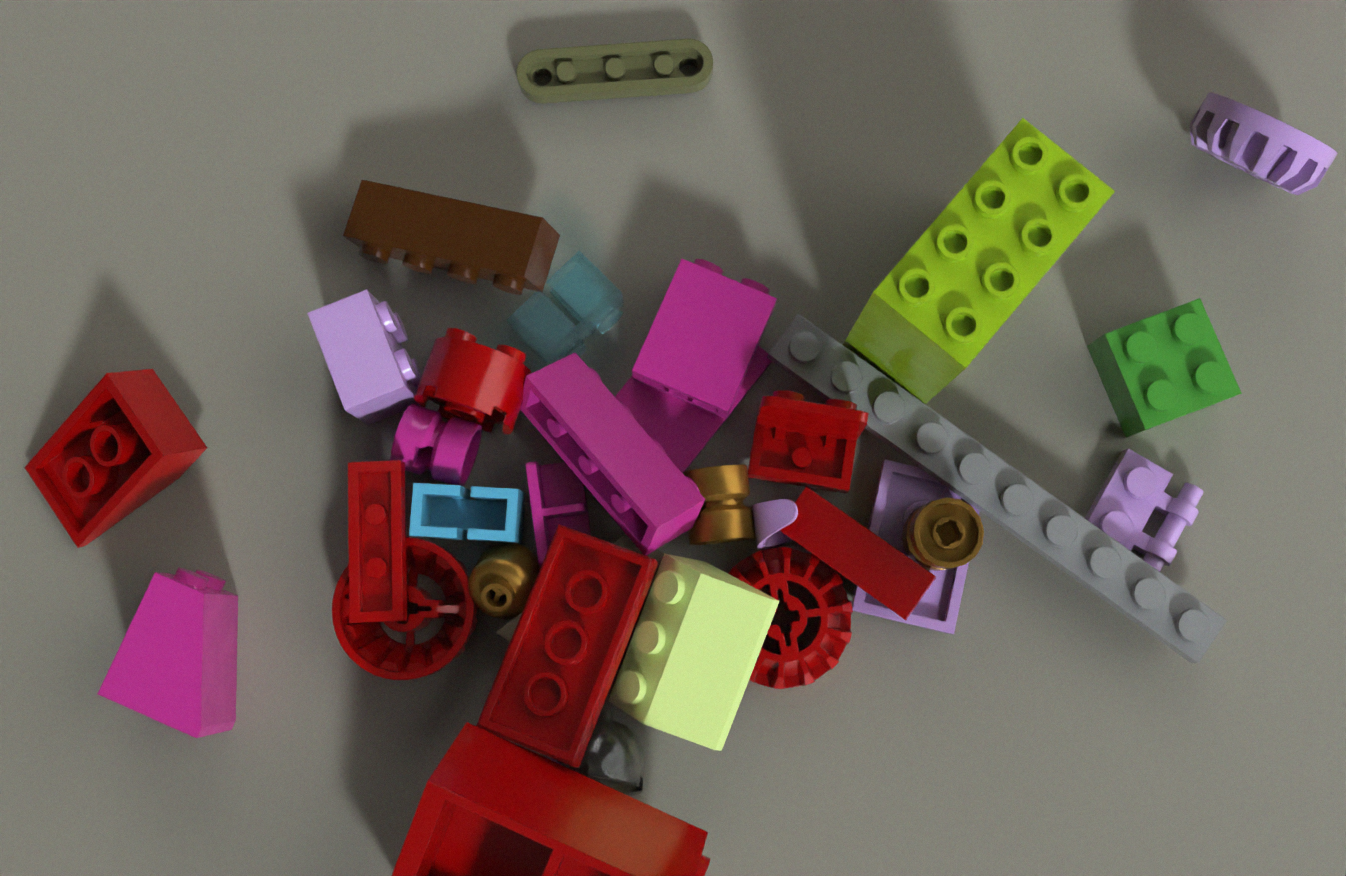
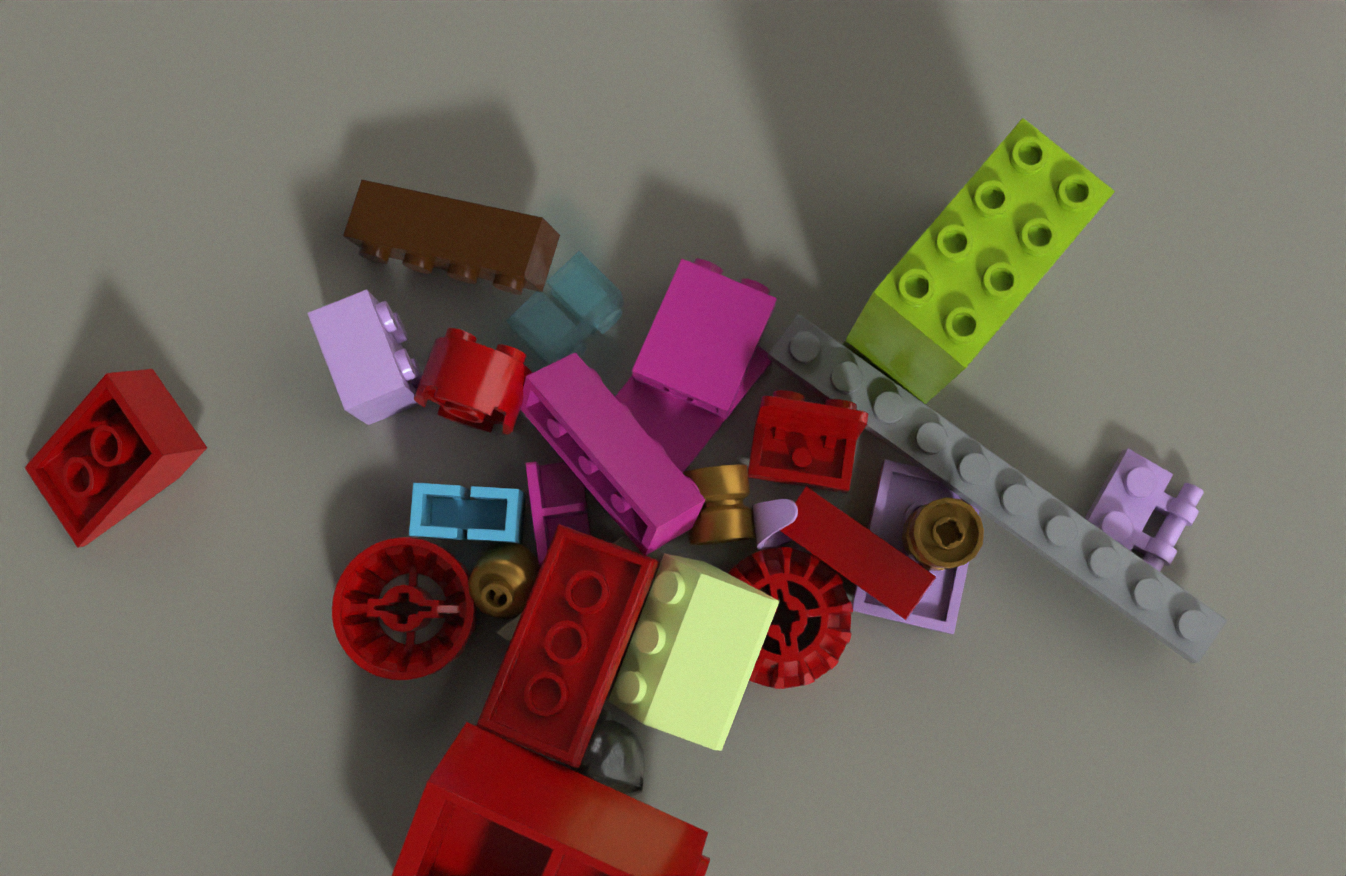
(180, 655): dark pink slope -> none
(377, 541): red plate -> none
(436, 445): dark pink wheel -> none
(615, 70): olive plate -> none
(1163, 368): bright green brick -> none
(1260, 144): lavender gear -> none

